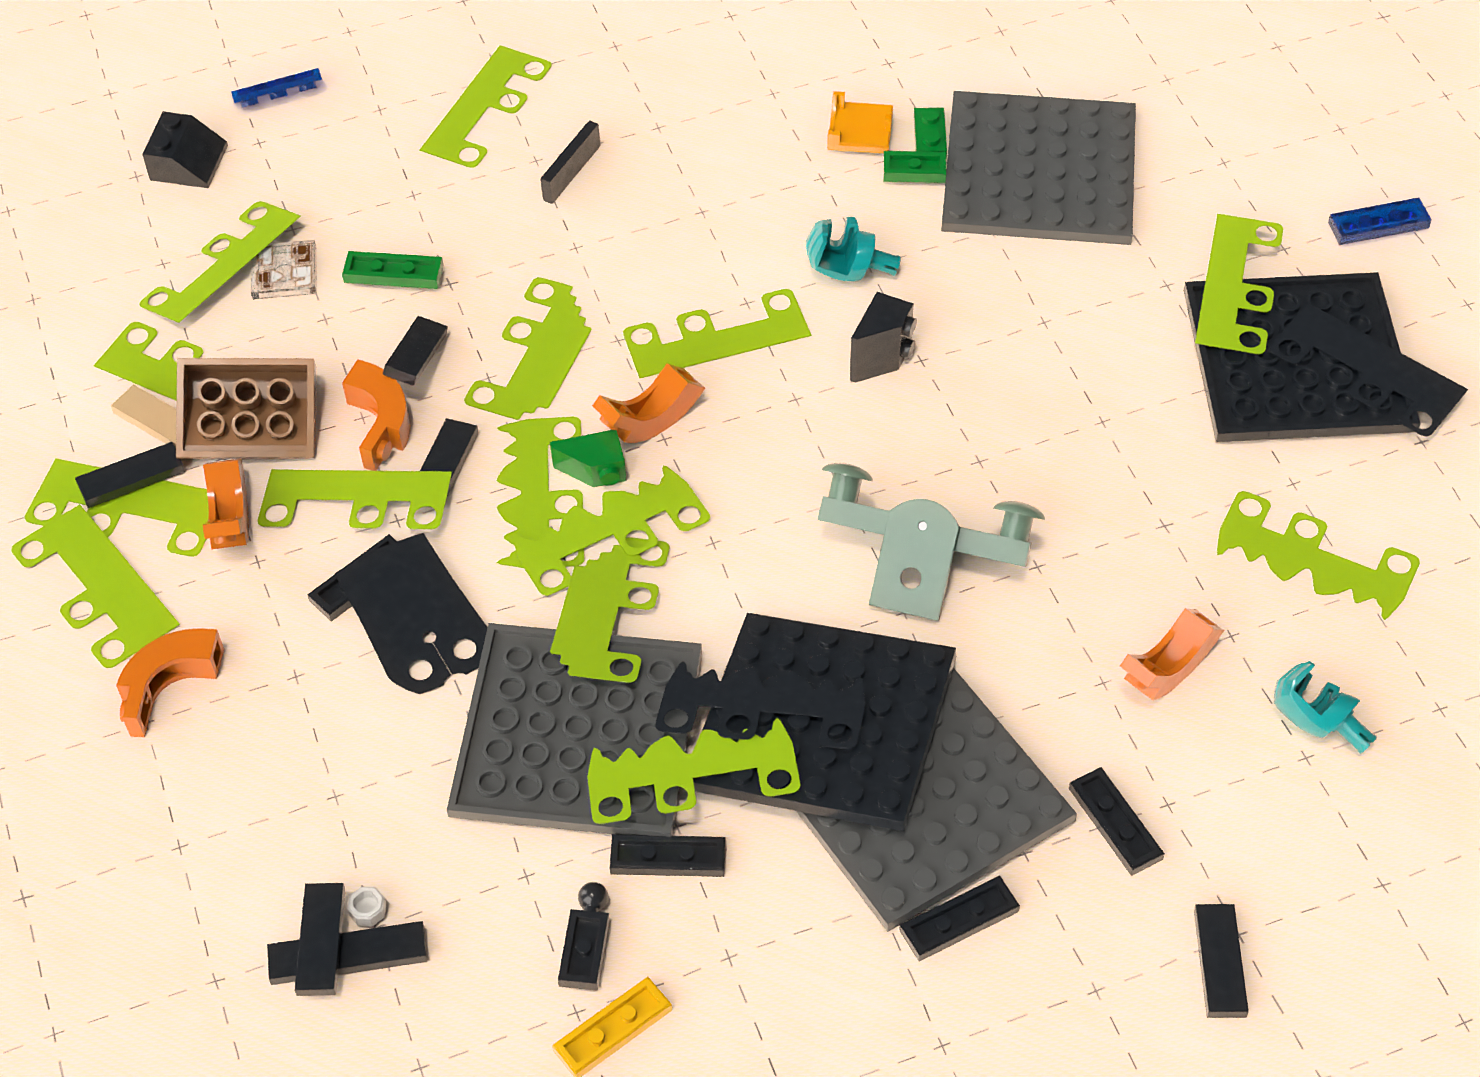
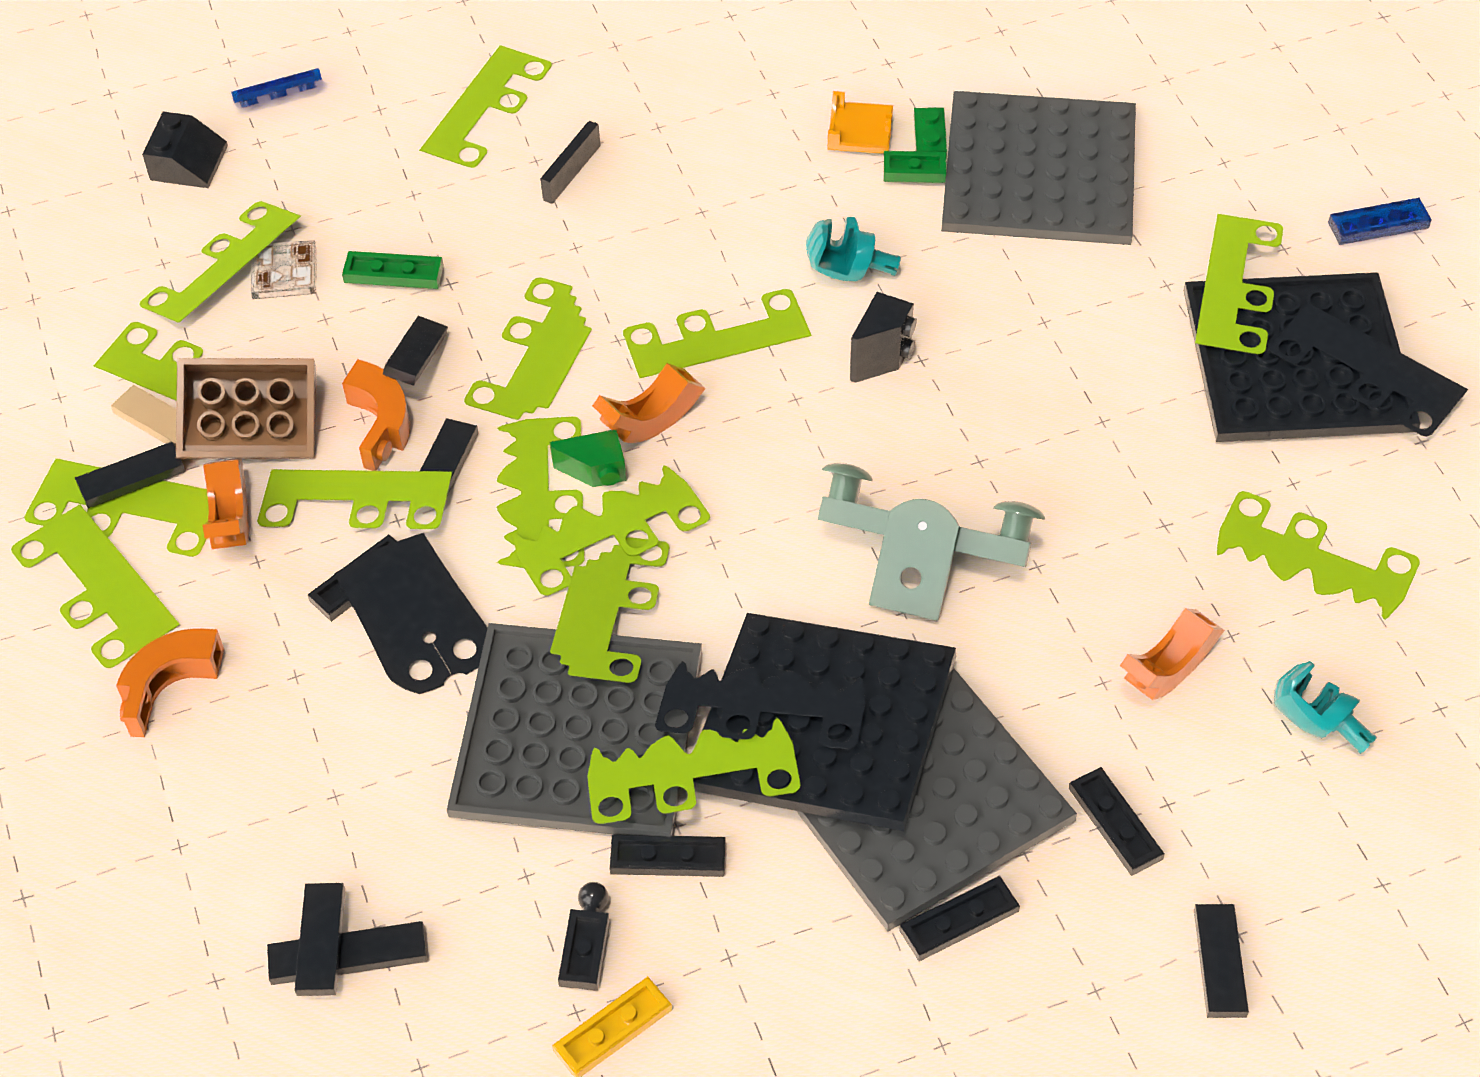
(366, 906): white tile -> none

